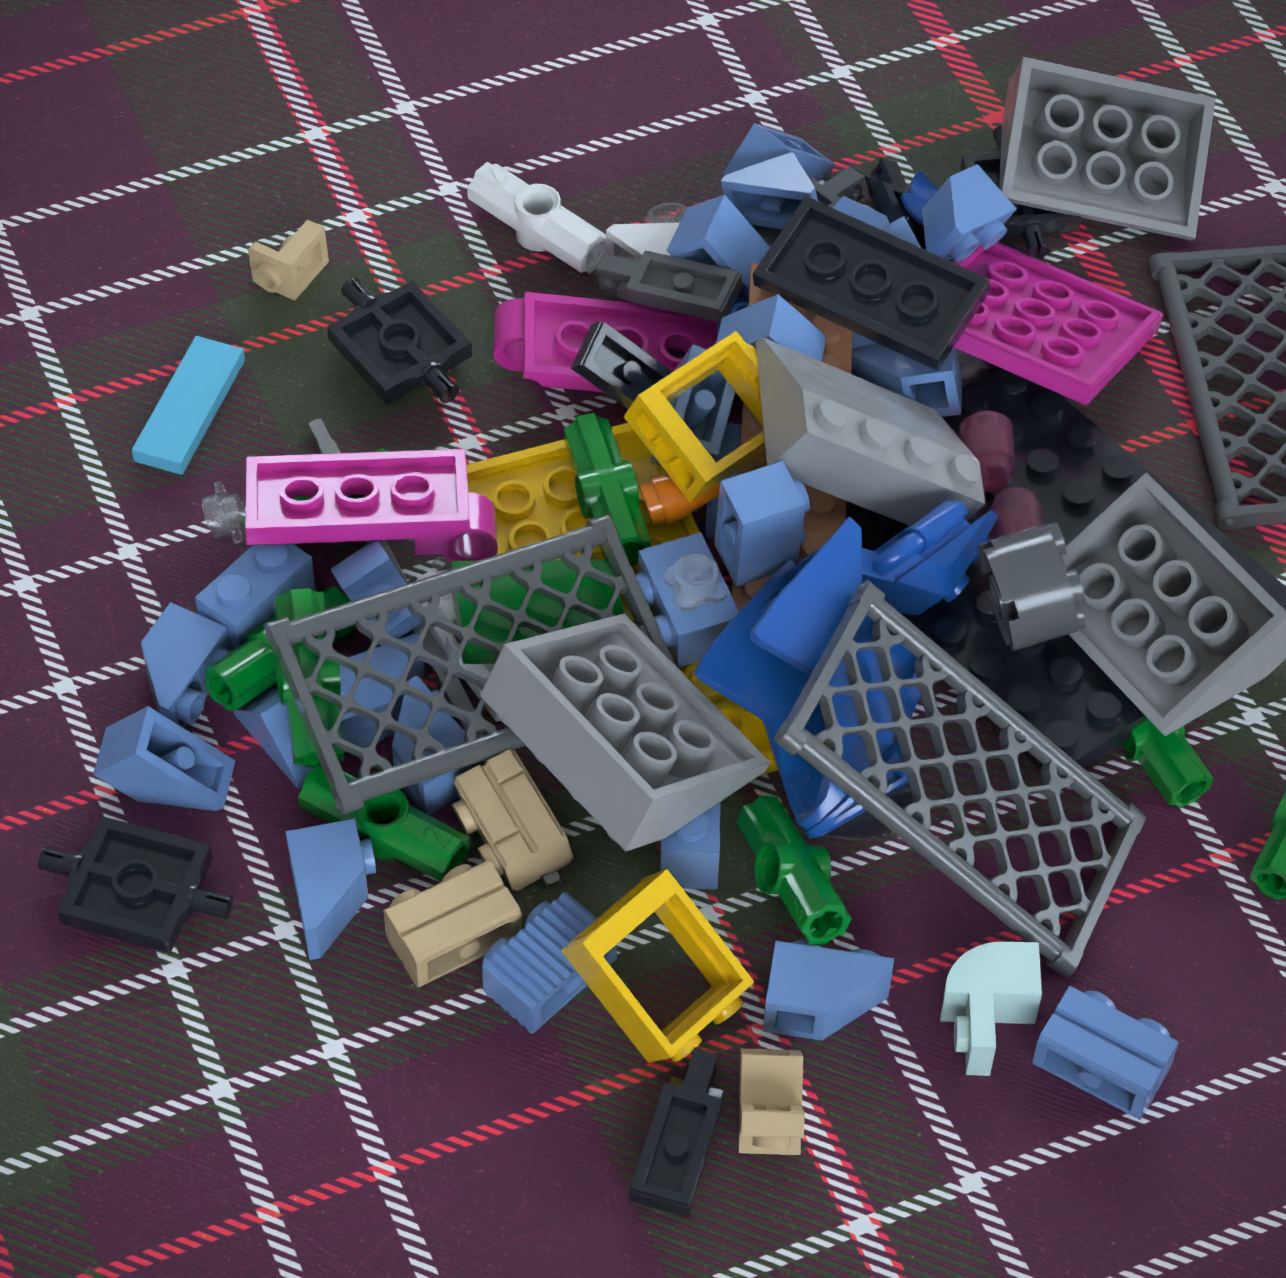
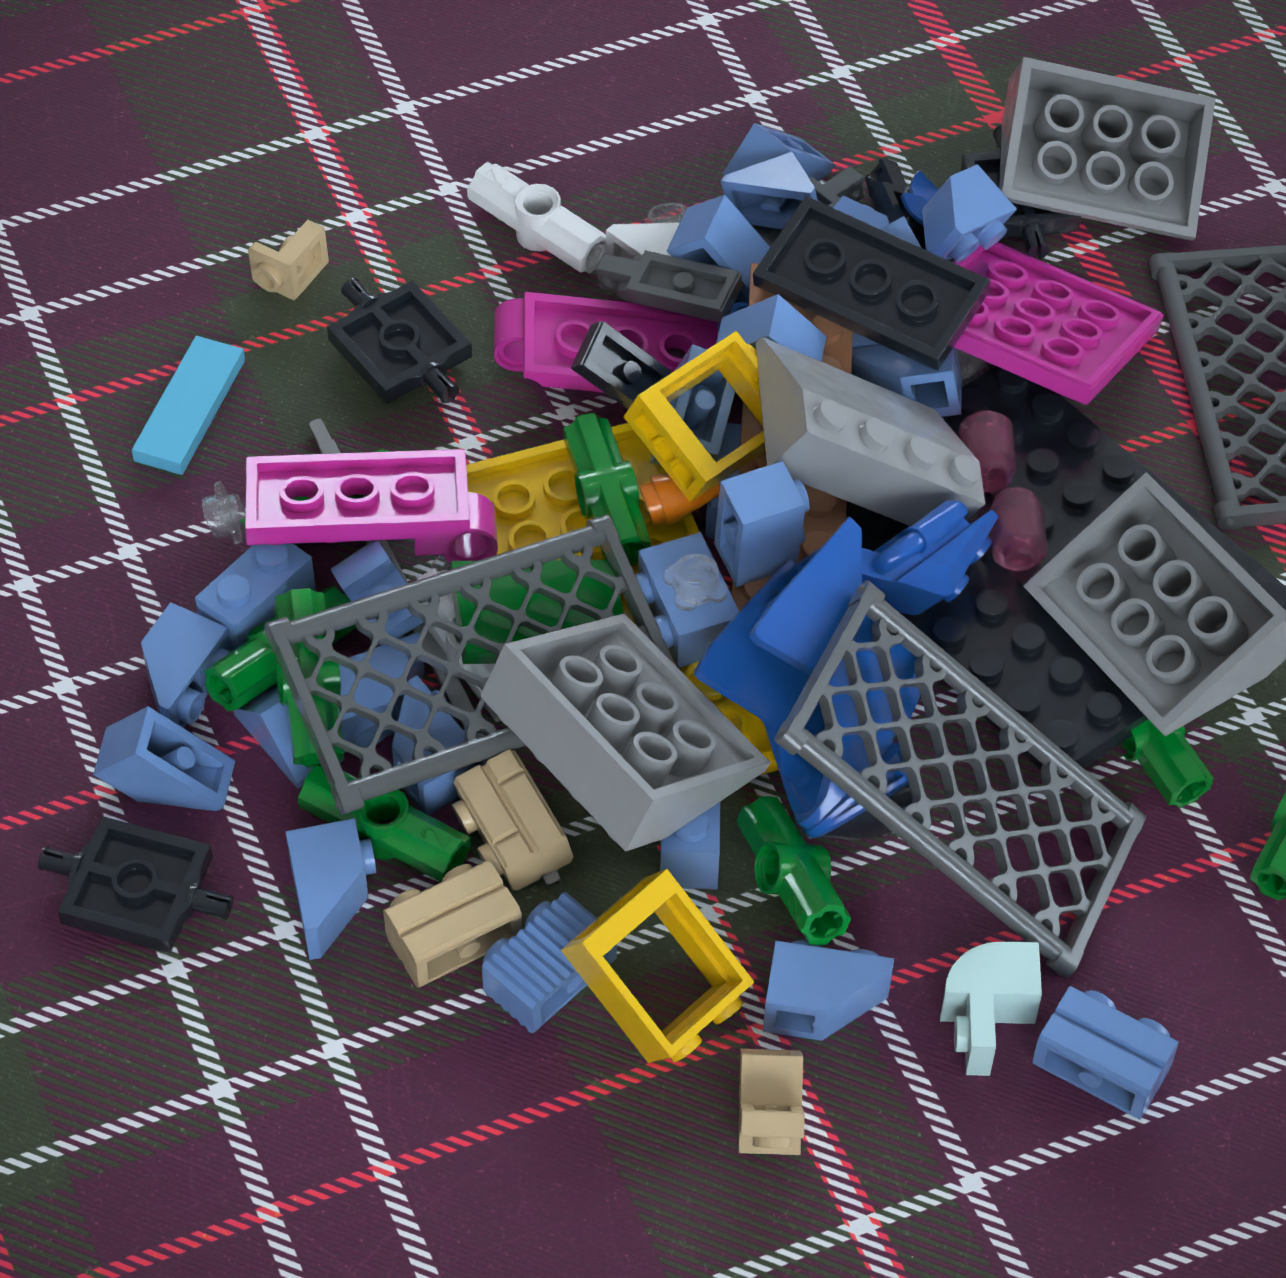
(679, 1138): black hinge -> none
(1030, 586): dark grey brick -> none

